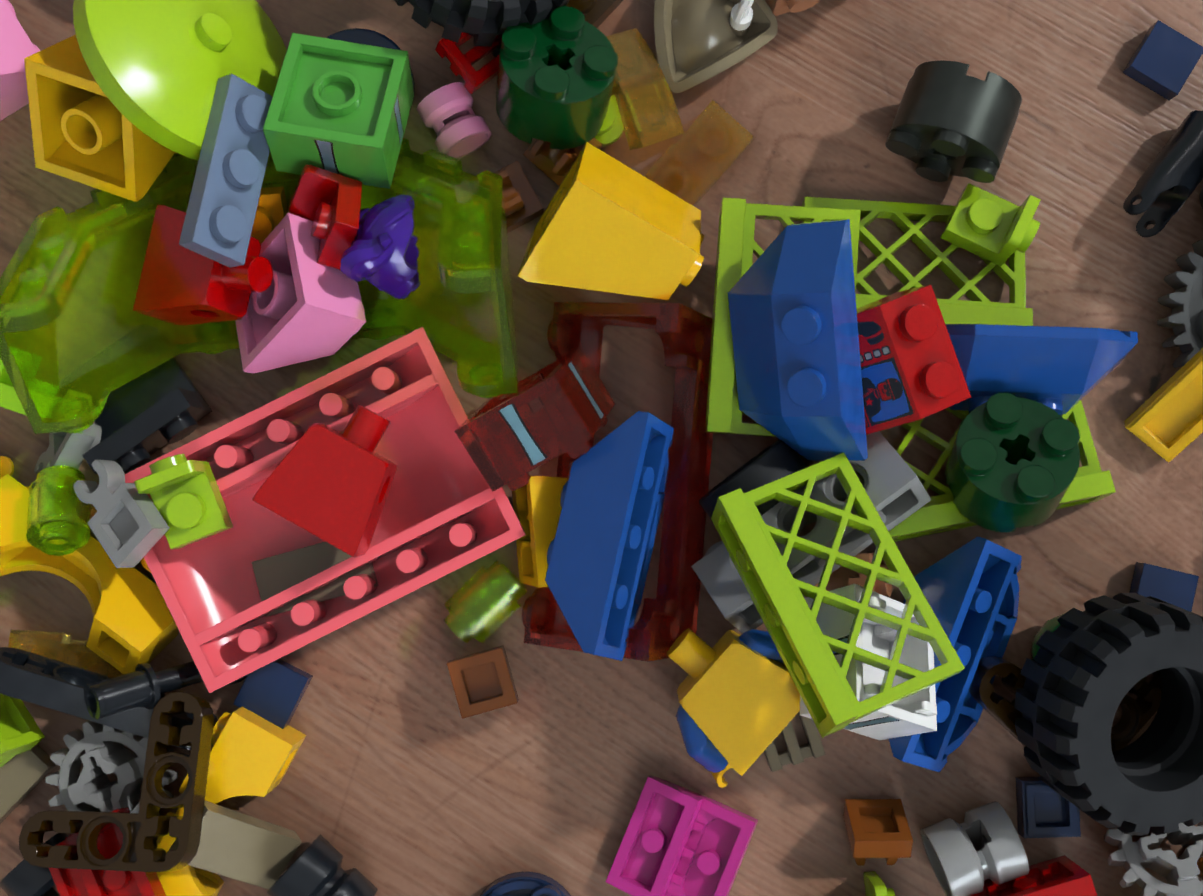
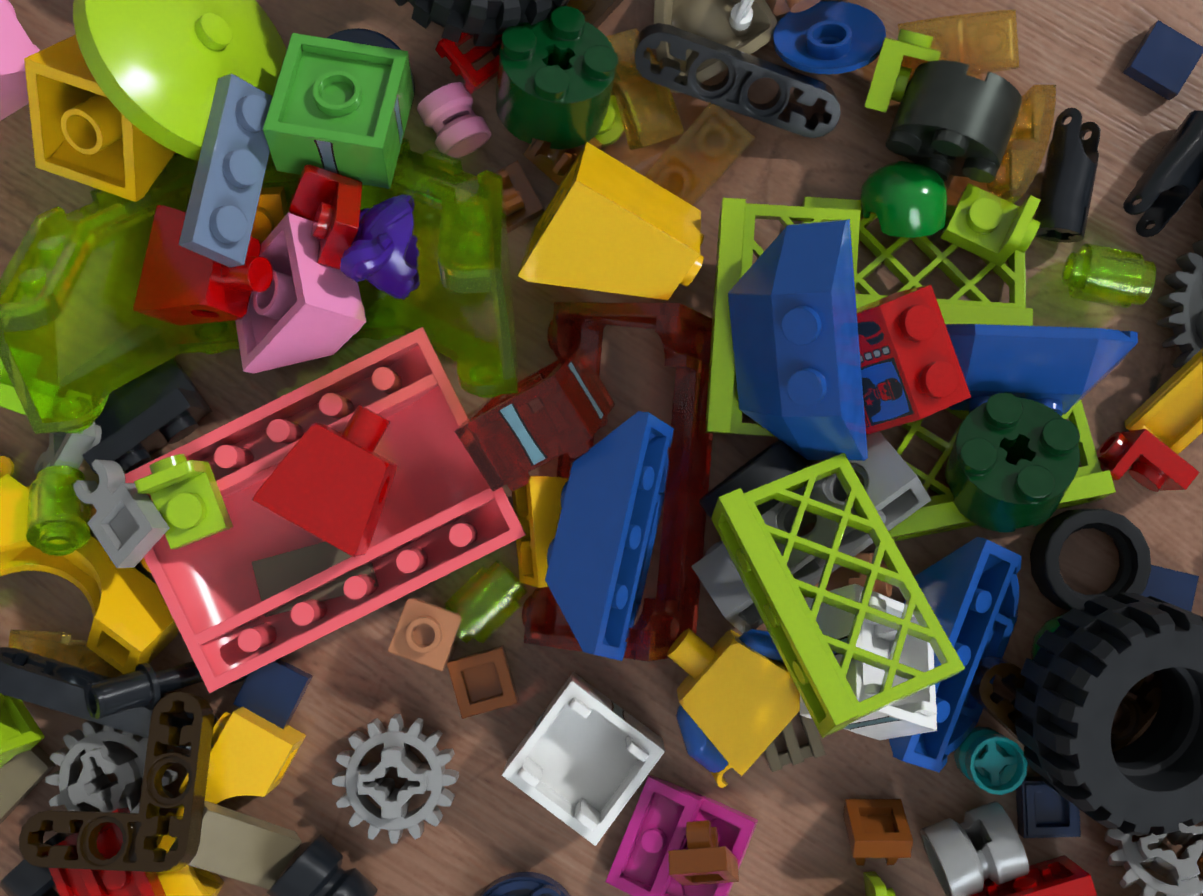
(394, 802): none -> light grey gear
(426, 634): none -> nougat bracket
(584, 758): none -> white container
(703, 859): none -> dark orange tile
(741, 73): none -> black beam
(829, 38): none -> blue dish
(892, 78): none -> lime bracket
(906, 199): none -> green hair
(979, 39): none -> clear yellow slope
(1001, 762): none -> teal wheel
(1028, 150): none -> clear yellow slope
(1068, 179): none -> black piece
(1109, 276): none -> clear neon green brick
(1129, 540): none -> black tyre
(1151, 461): none -> red bracket

